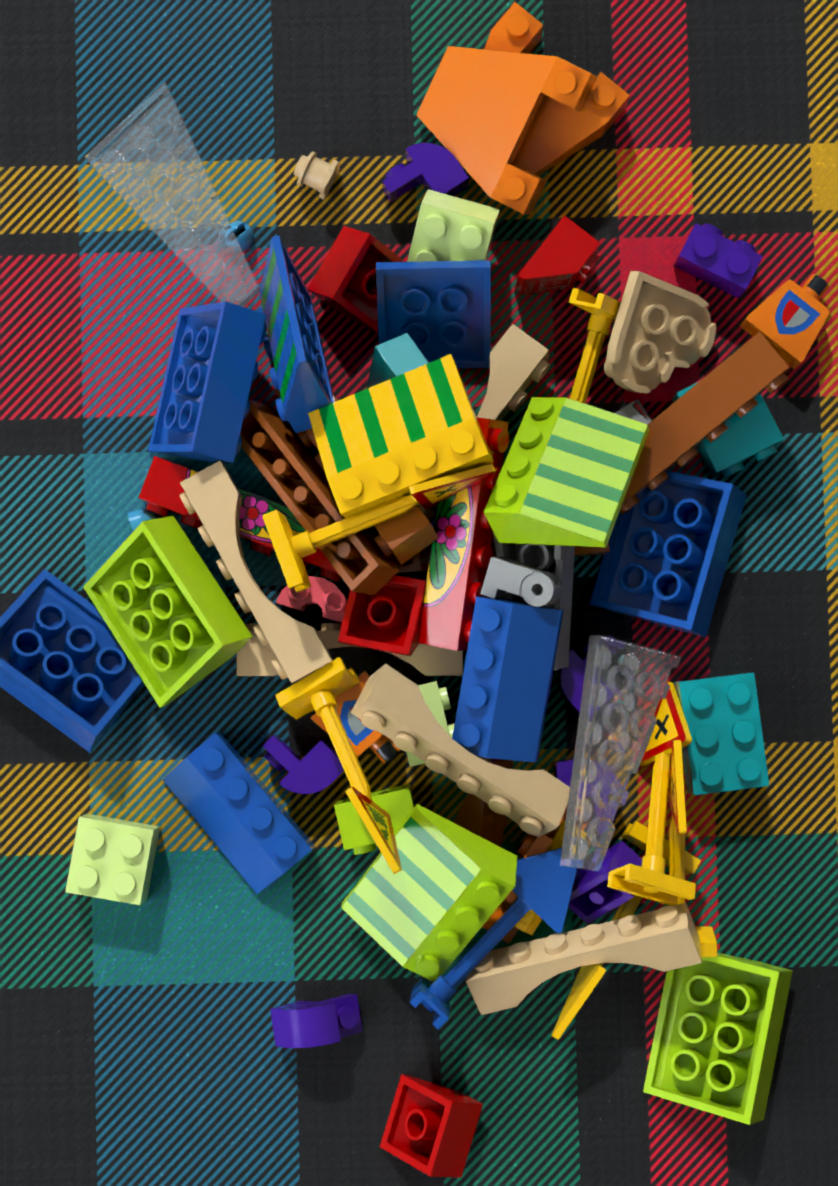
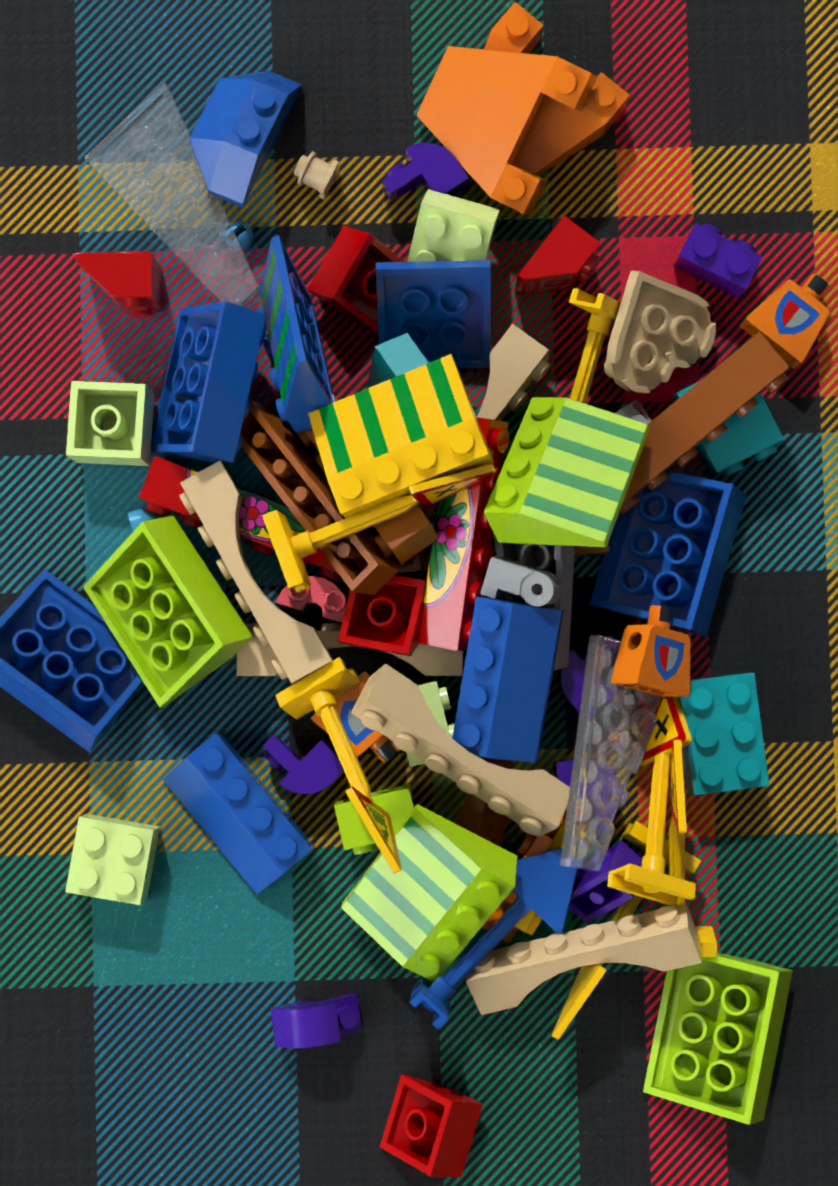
(110, 423): none -> yellowish green brick
(127, 278): none -> red slope
(241, 131): none -> blue wedge
(654, 657): none -> orange torso

